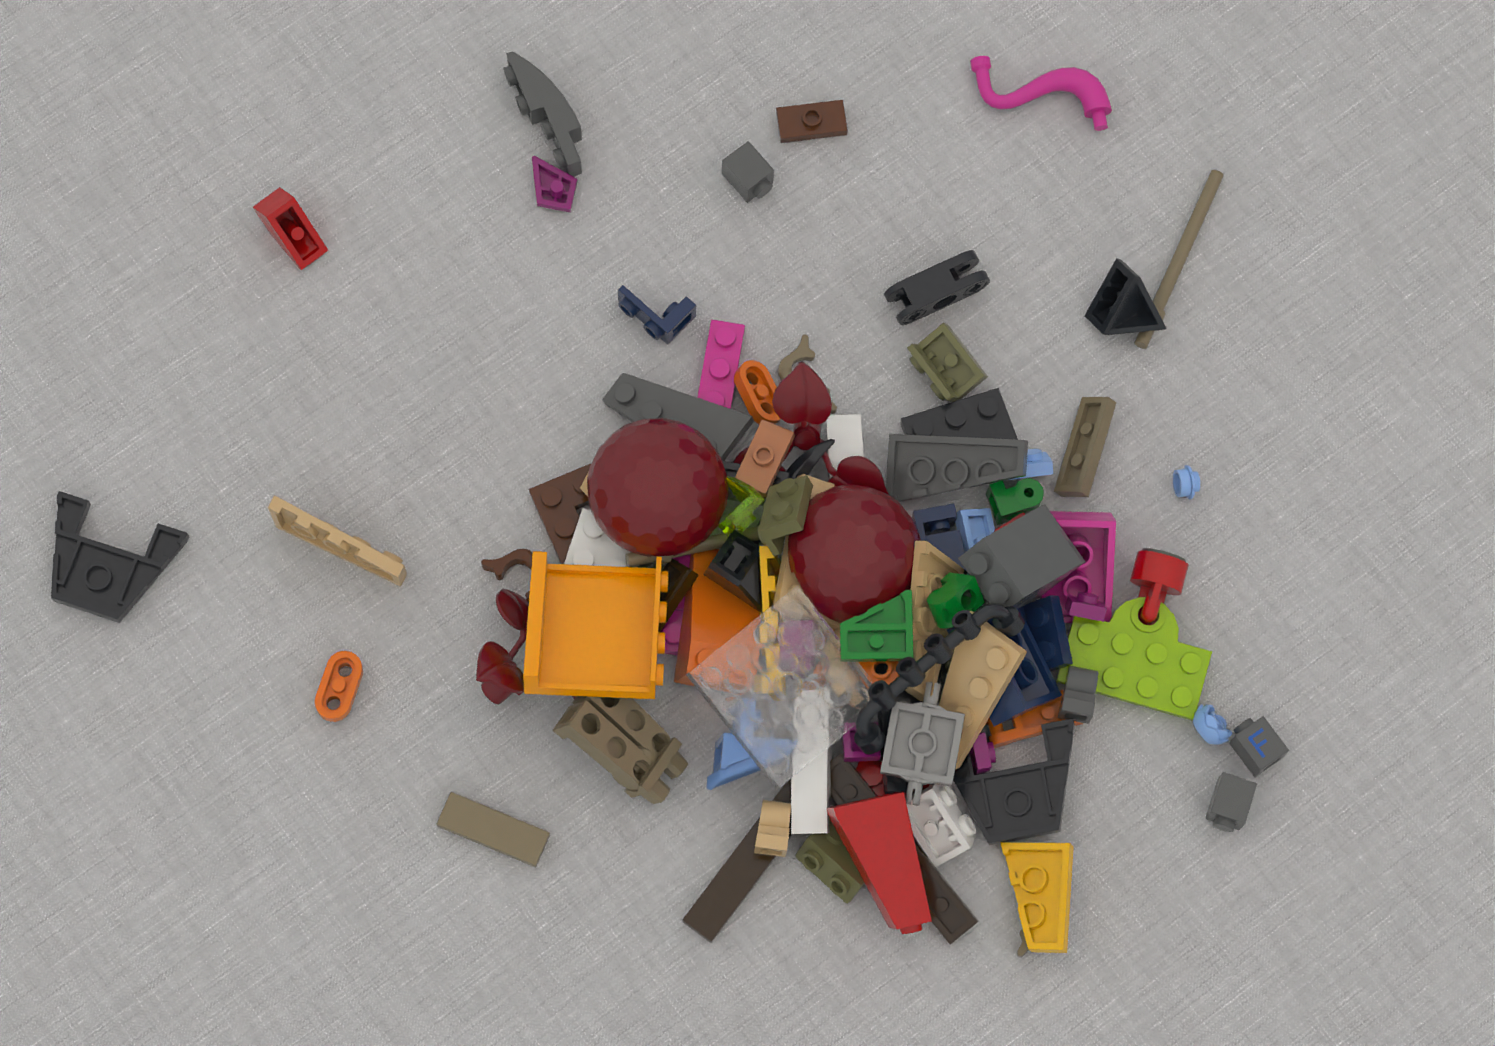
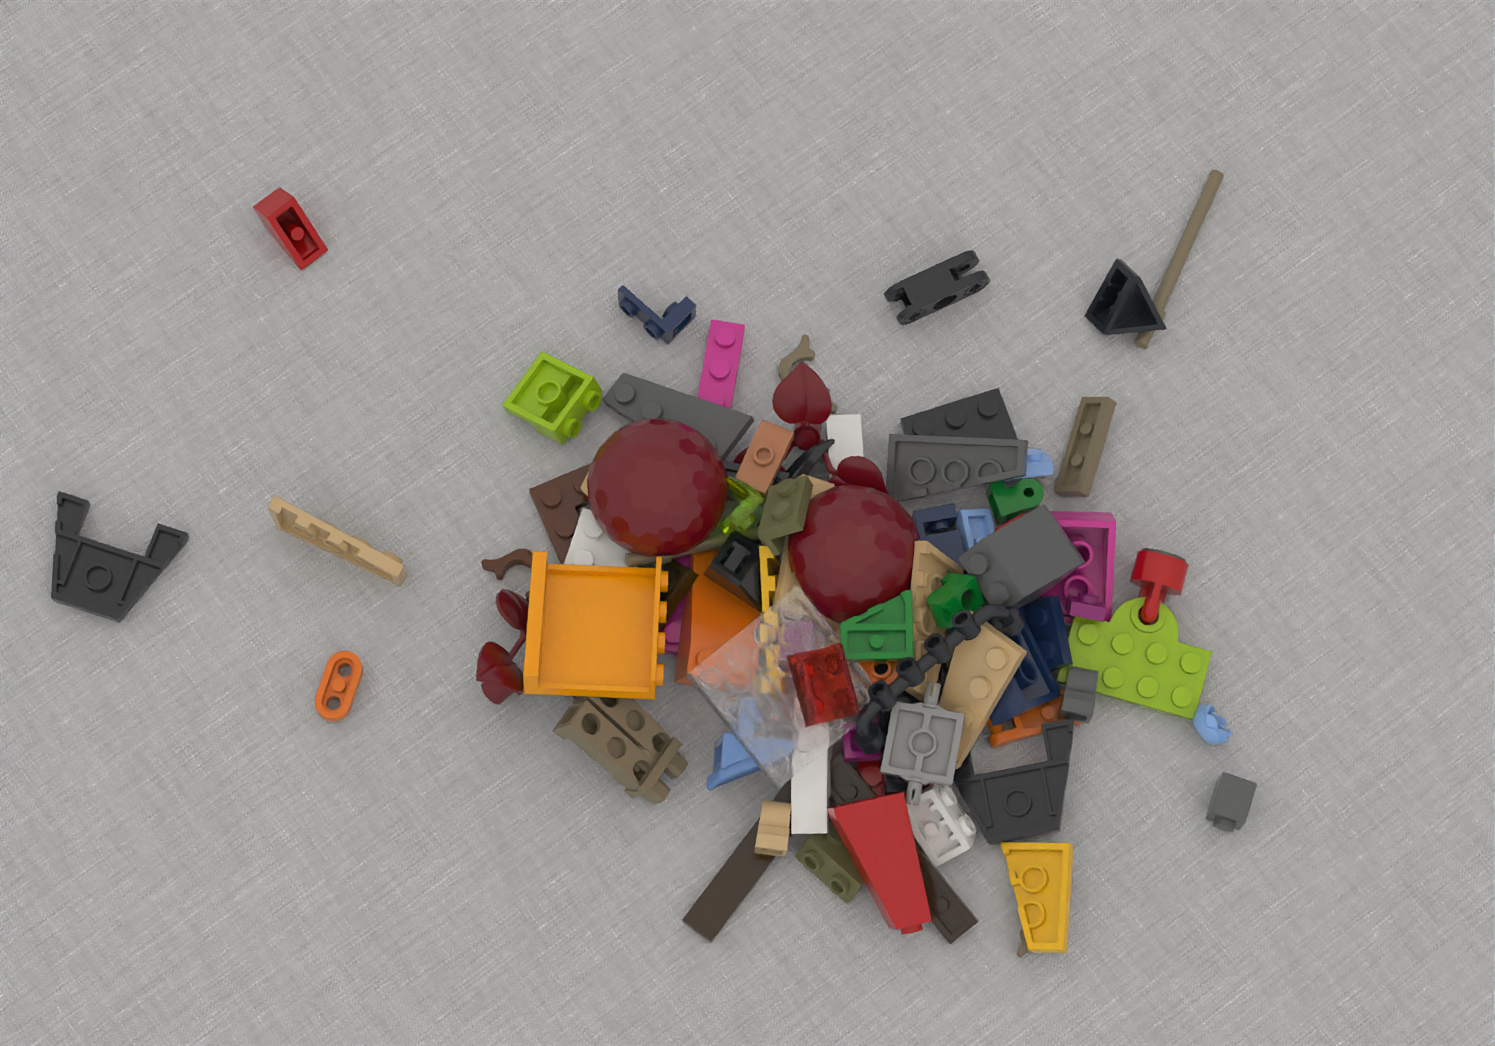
(493, 829): dark tan tile -> none
(548, 106): dark grey slope -> none
(553, 186): magenta piece -> none
(554, 398): none -> lime plate
(748, 172): dark grey brick -> none
(759, 394): orange plate -> none
(811, 121): reddish brown plate -> none
(823, 685): none -> clear red bracket
(946, 364): olive bracket -> none
(982, 755): magenta plate -> none
(1068, 79): dark pink animal -> none
(1186, 482): light blue plate -> none
(1258, 745): dark grey brick -> none

